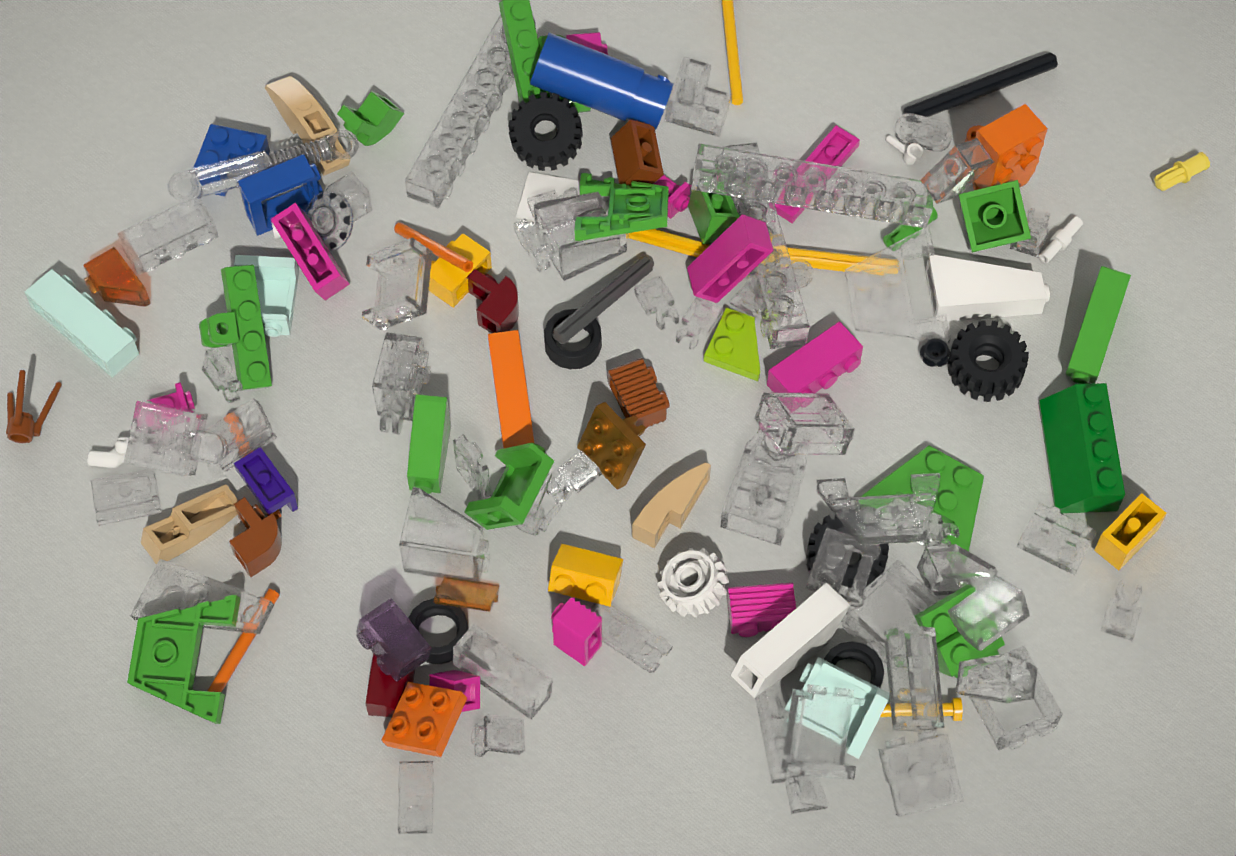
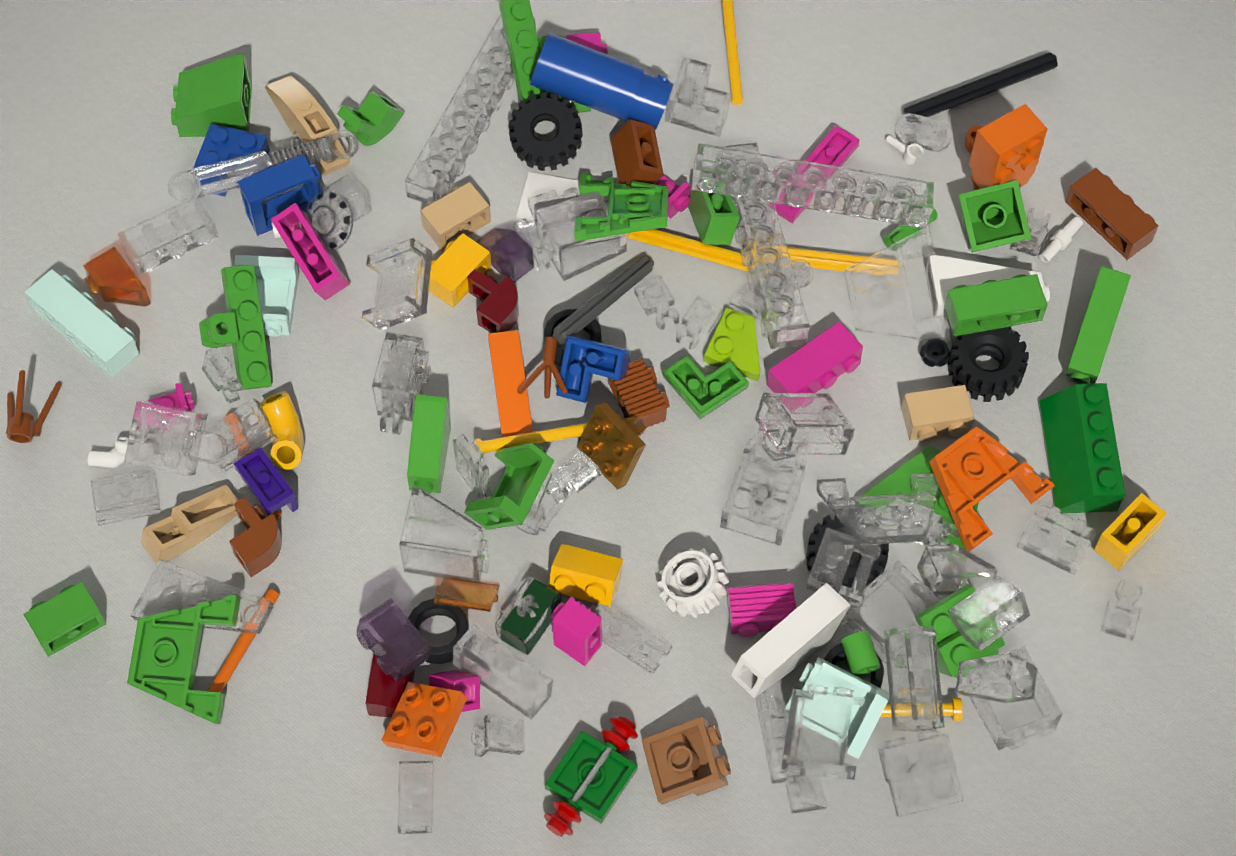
(64, 618): none -> bright green brick
(213, 95): none -> bright green slope
(285, 423): none -> yellow cylinder
(436, 248): orange piece -> none
(455, 214): none -> tan brick
(509, 253): none -> clear purple slope
(527, 615): none -> piece
(532, 437): none -> yellow bar
(550, 367): none -> dark orange plant
(588, 357): none -> blue brick
(591, 776): none -> green plate
(670, 505): tan slope -> none
(686, 760): none -> medium nougat plate
(704, 392): none -> bright green brick
(730, 258): dark pink brick -> none
(860, 653): none -> bright green piece
(937, 413): none -> tan brick
(957, 170): clear piece -> none
(972, 471): none -> orange wing
(995, 304): none -> bright green brick
(1111, 213): none -> dark orange brick
(1182, 171): light yellow axle -> none

